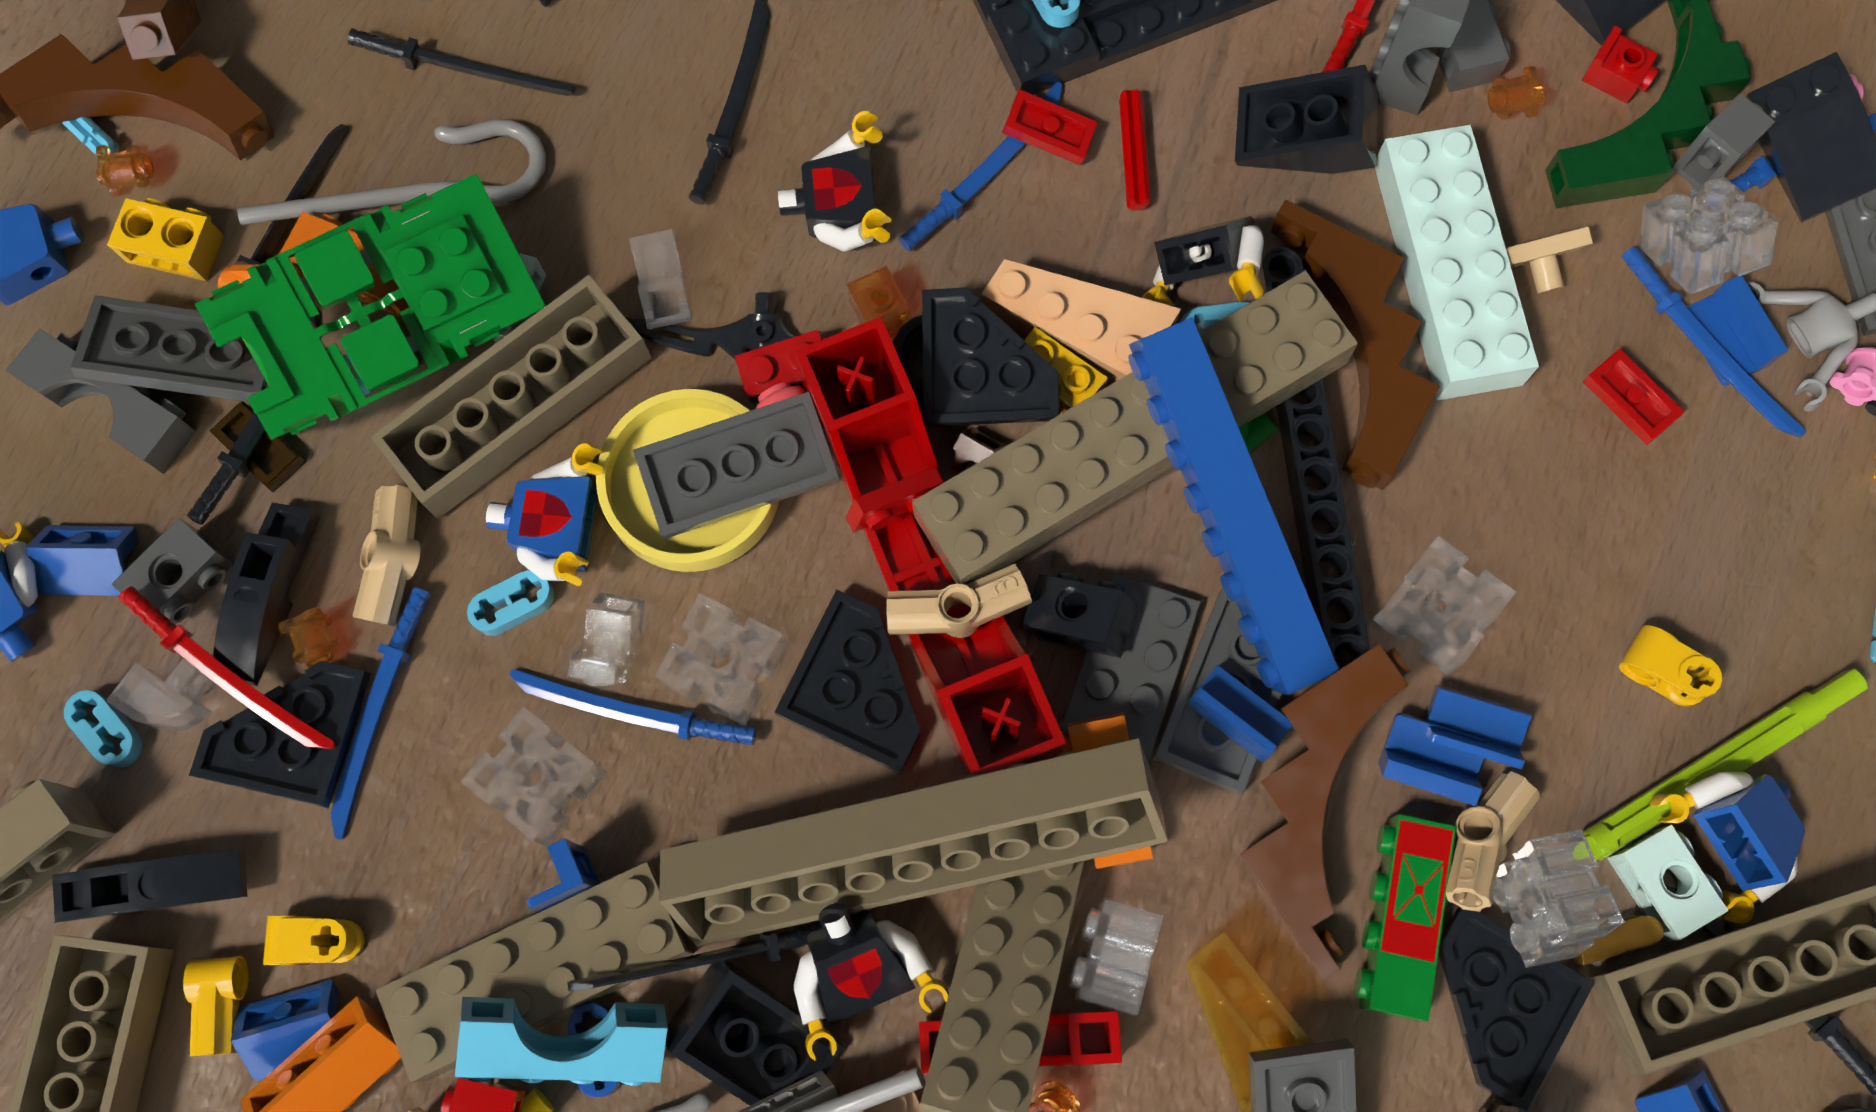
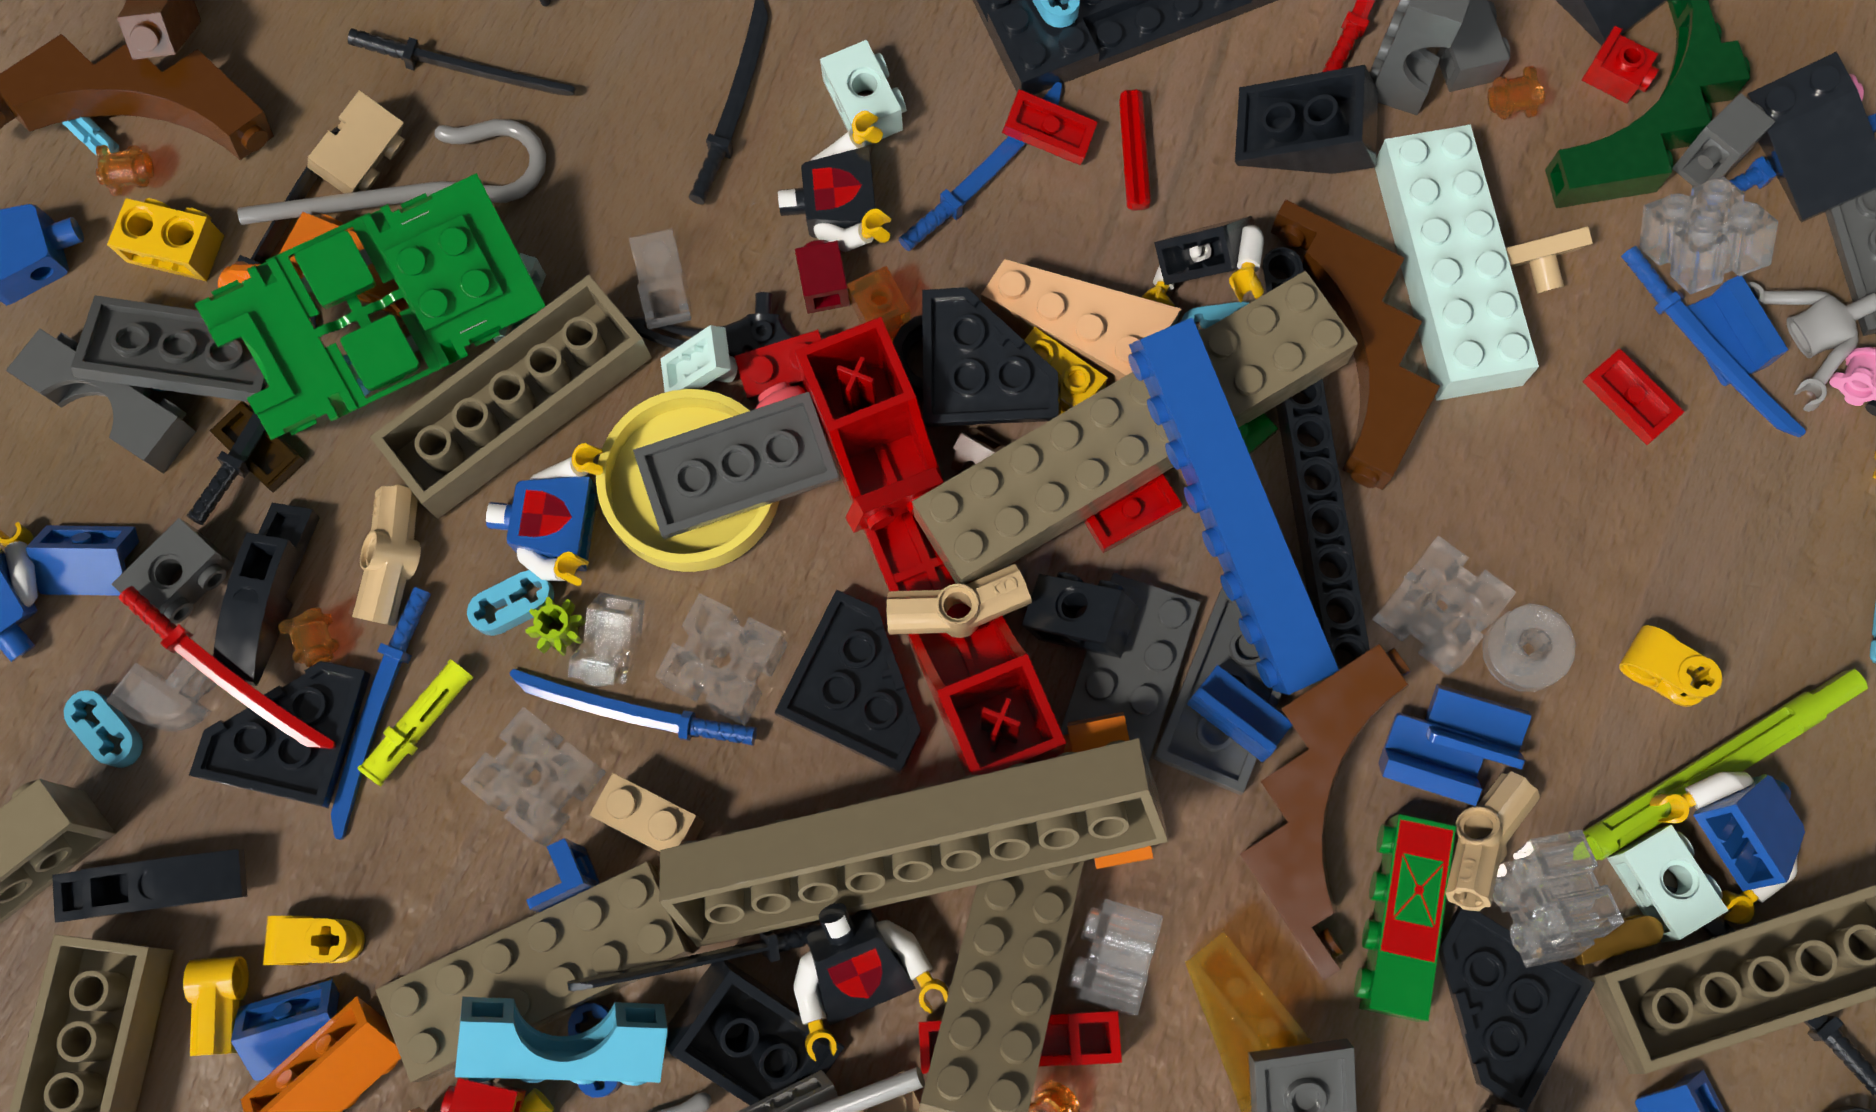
(363, 140): none -> tan brick
(414, 723): none -> neon yellow pin
(557, 614): none -> lime gear
(644, 815): none -> tan brick
(699, 361): none -> light aqua tile
(822, 276): none -> dark red brick
(860, 70): none -> light aqua brick
(1133, 513): none -> red plate
(1548, 636): none -> clear piece

